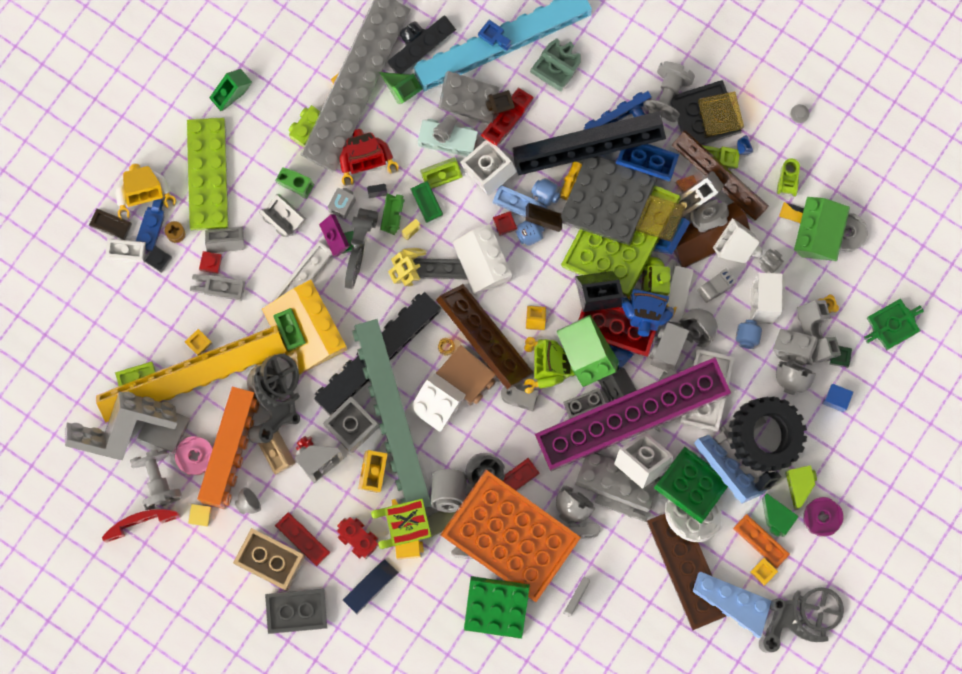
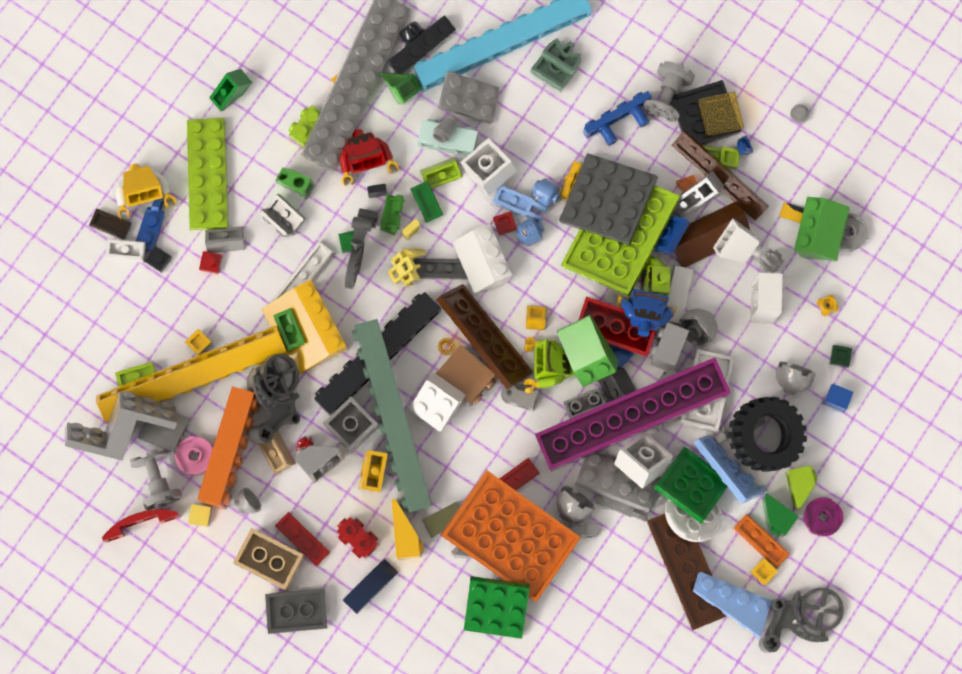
(177, 235): pearl gold wheel -> none
(219, 287): light grey hinge -> none
(334, 235): magenta plate -> none
(341, 203): light grey brick -> none
(406, 523): flag -> none
(448, 490): light grey piece -> none
(482, 462): dark grey cylinder -> none
(493, 33): blue plate -> none
(499, 102): dark brown bracket -> none
(506, 121): red slope -> none
(543, 217): dark brown tile -> none
(577, 596): light grey tile -> none
(589, 143): black brick -> none
(599, 291): black slope -> none
(649, 160): blue slope -> none
(660, 218): clear yellow tile -> none
(710, 215): light grey plate -> none
(716, 285): light grey leg -> none
(748, 334): medium blue head -> none
(767, 480): black plate -> none
(789, 181): lime piece -> none
(795, 347): light grey bracket -> none
(811, 318): light grey arch -> none
(893, 324): green plate -> none

